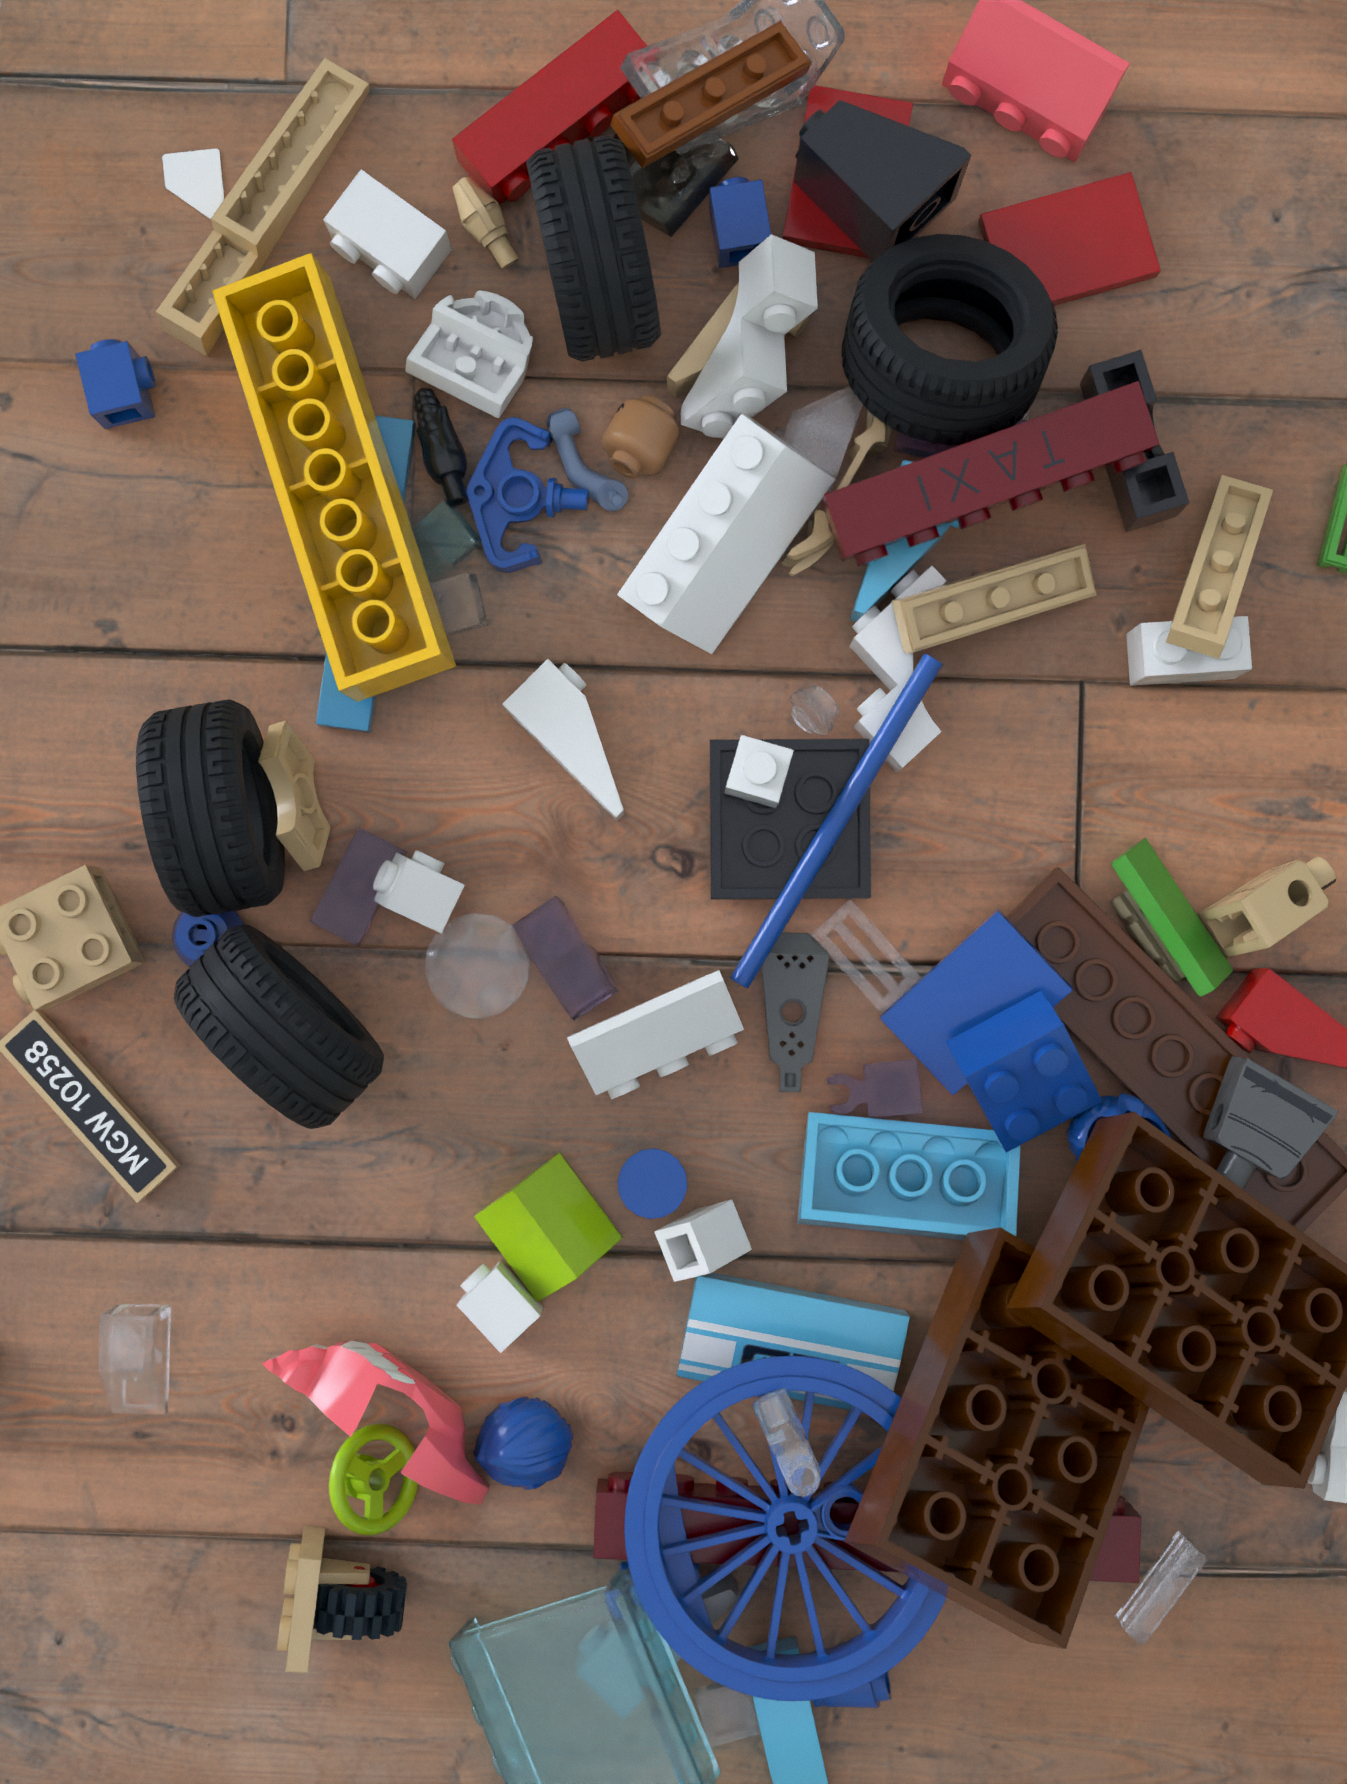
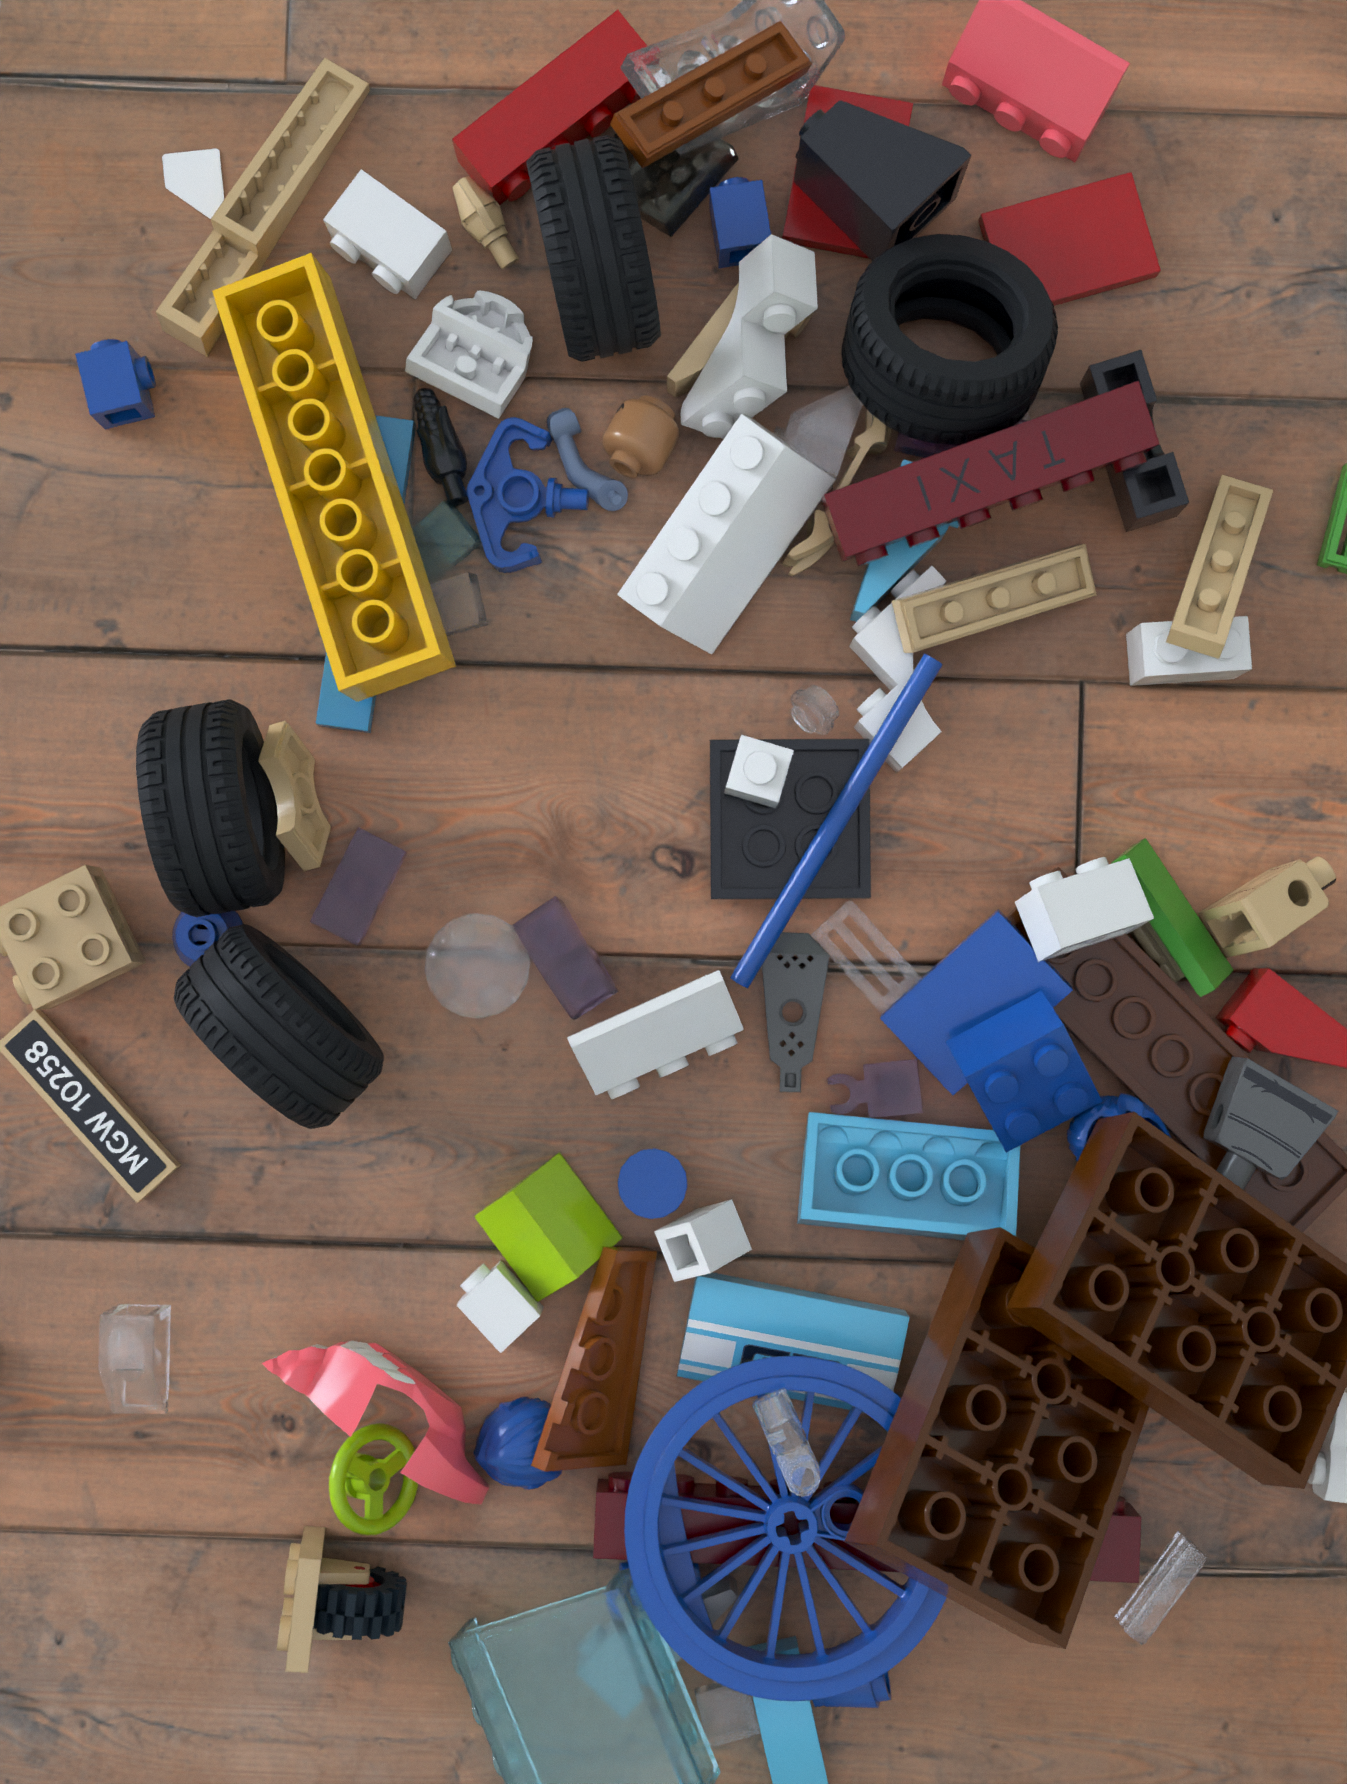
(417, 889): white brick -> none
(560, 720): white slope -> none
(599, 1381): none -> dark orange wing
(1083, 908): none -> white brick

